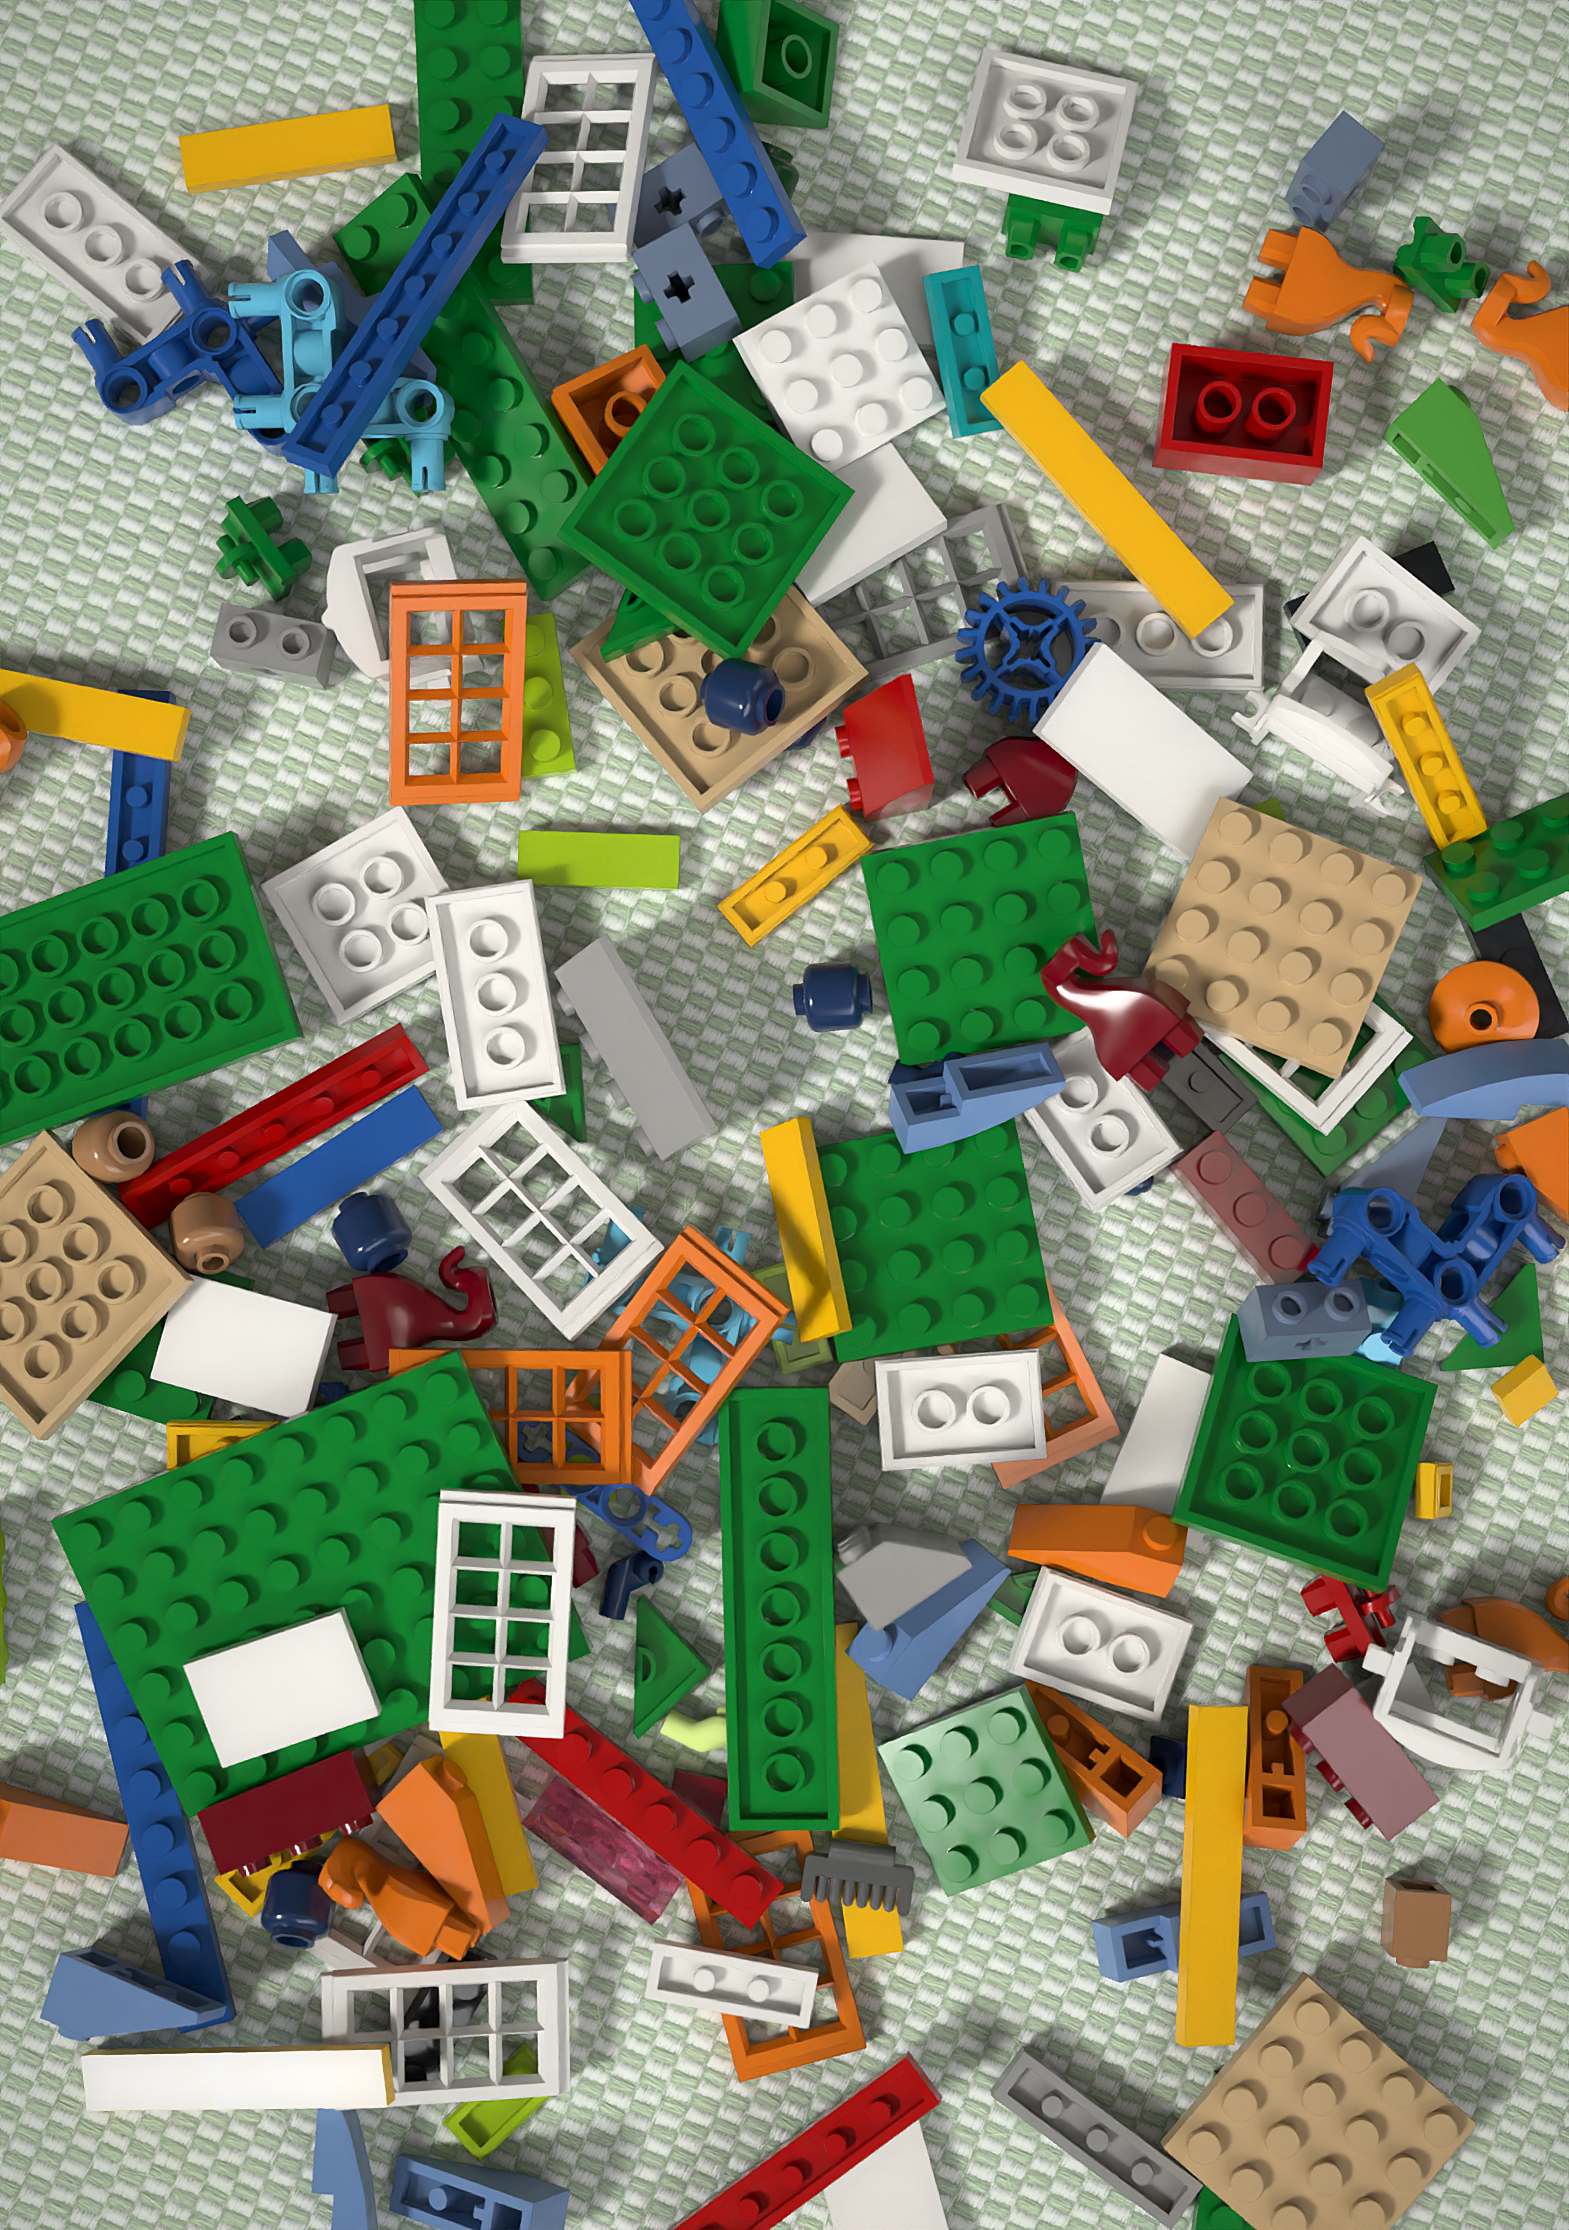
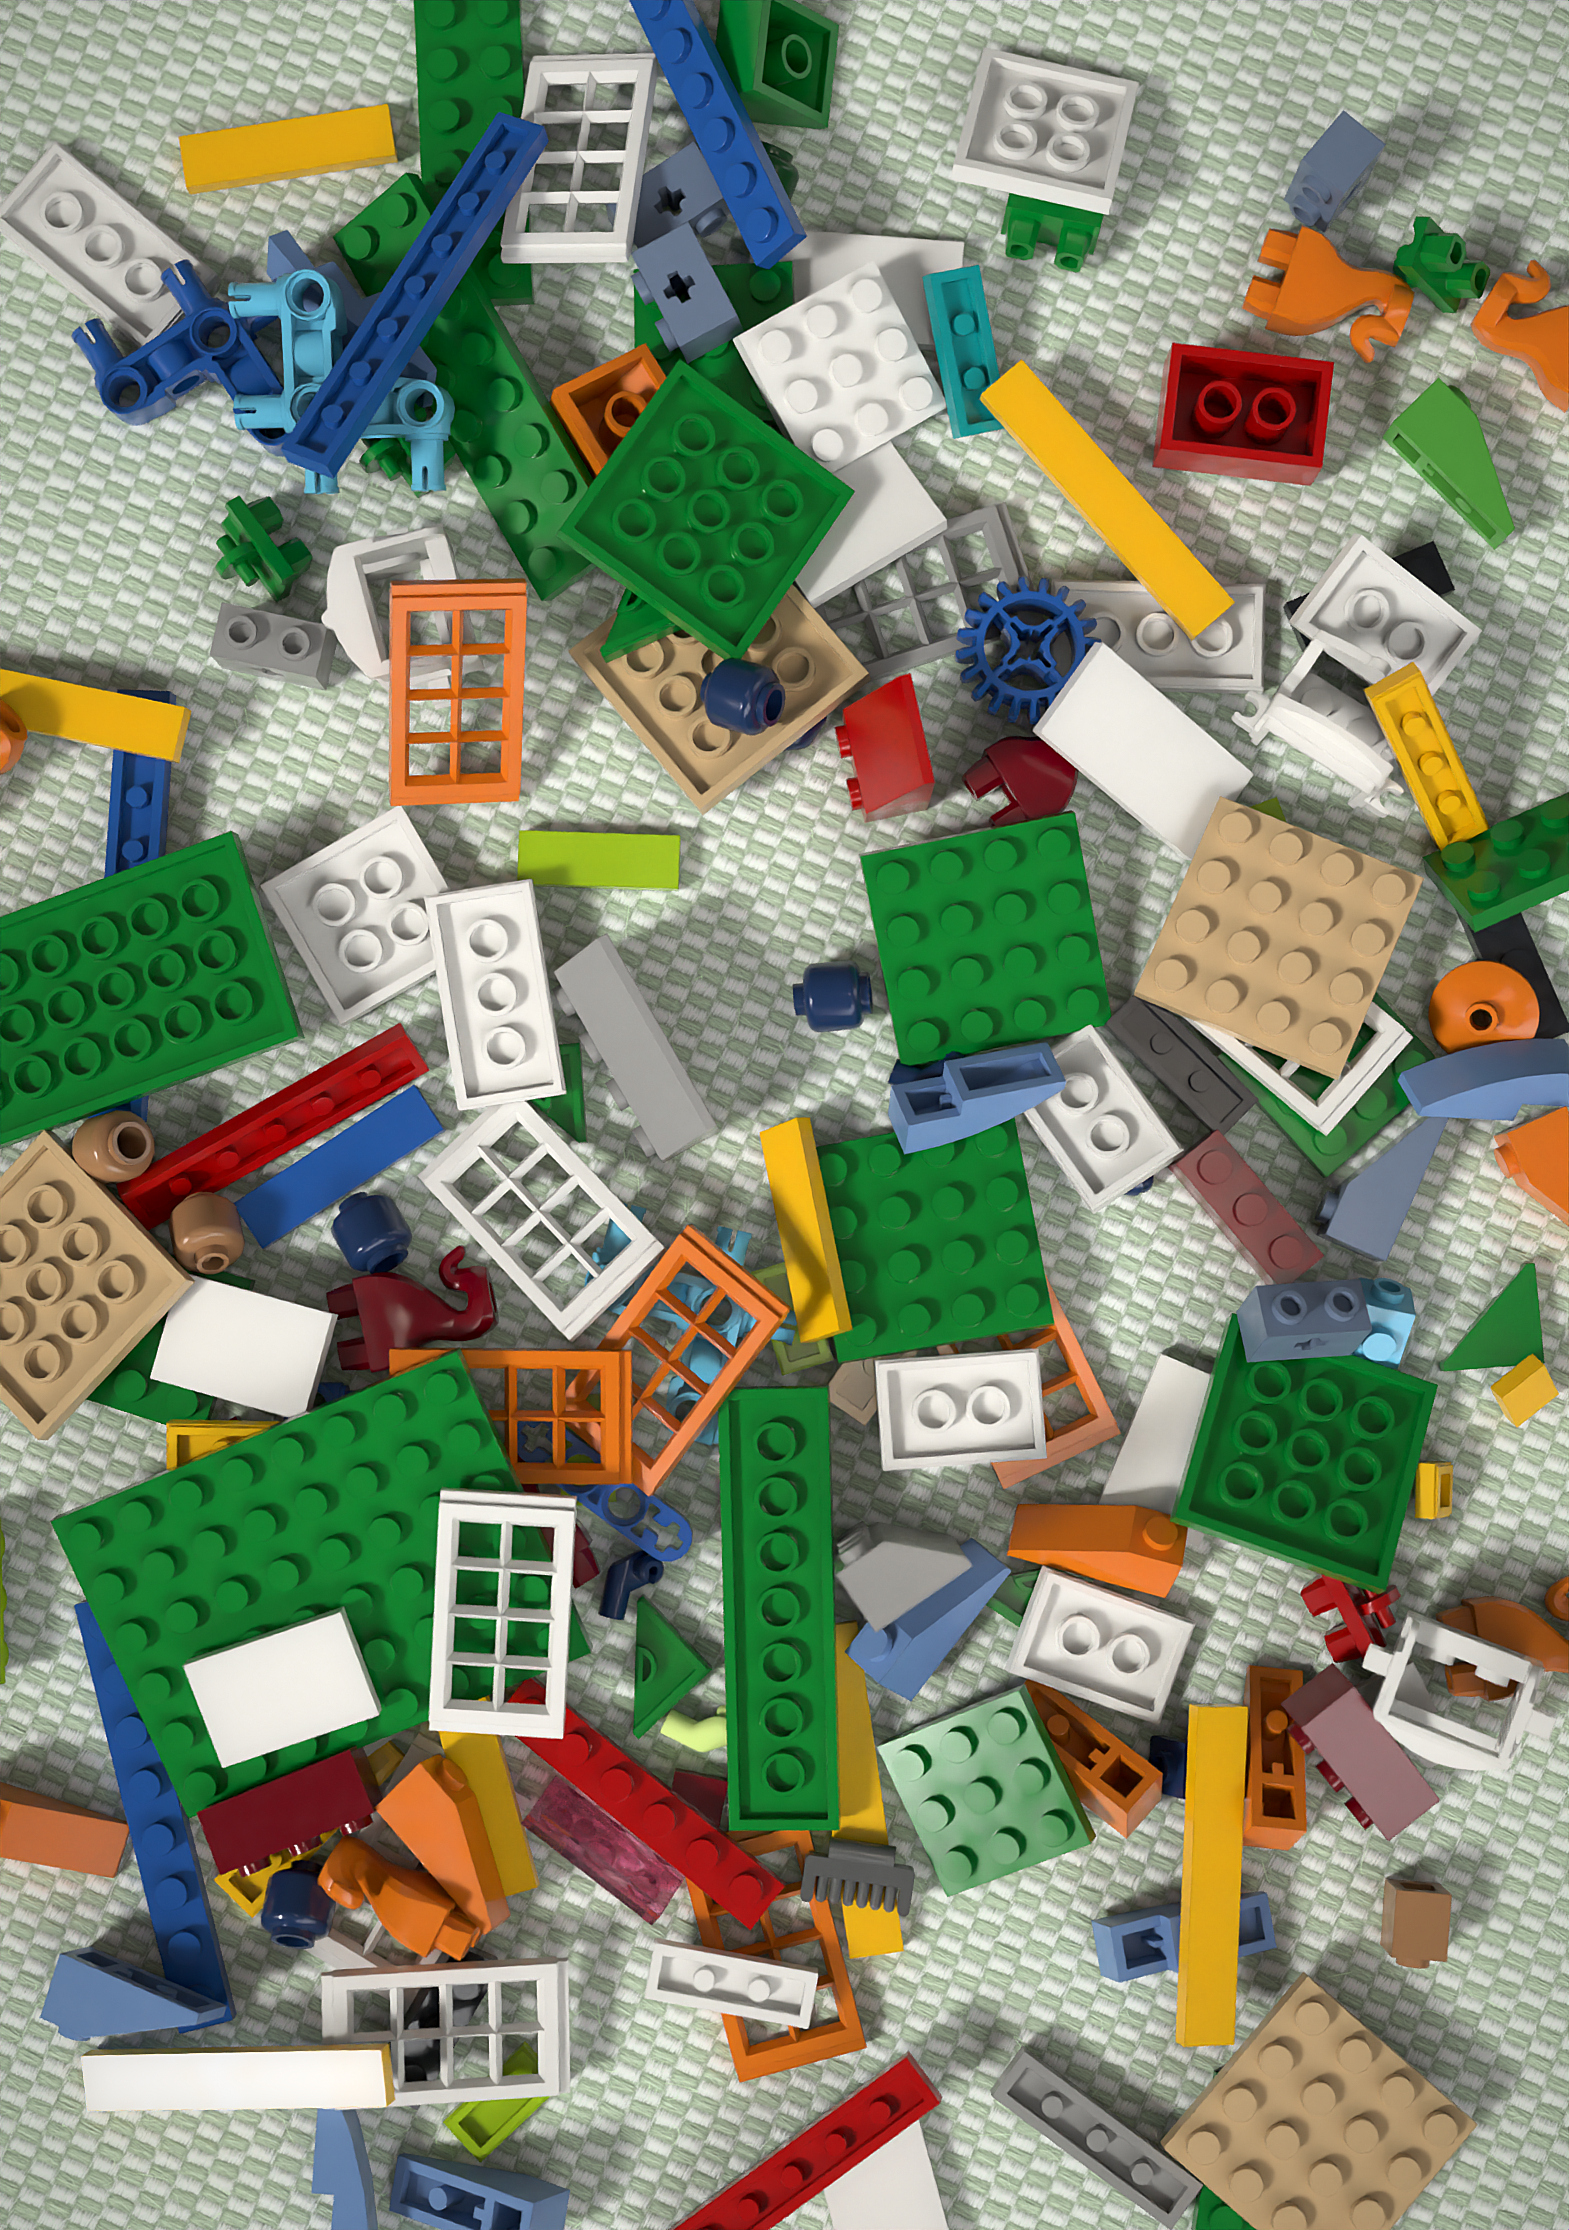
(546, 721): lime plate -> none
(795, 876): yellow tile -> none
(1121, 1012): dark red hips -> none
(1459, 1253): blue pin -> none

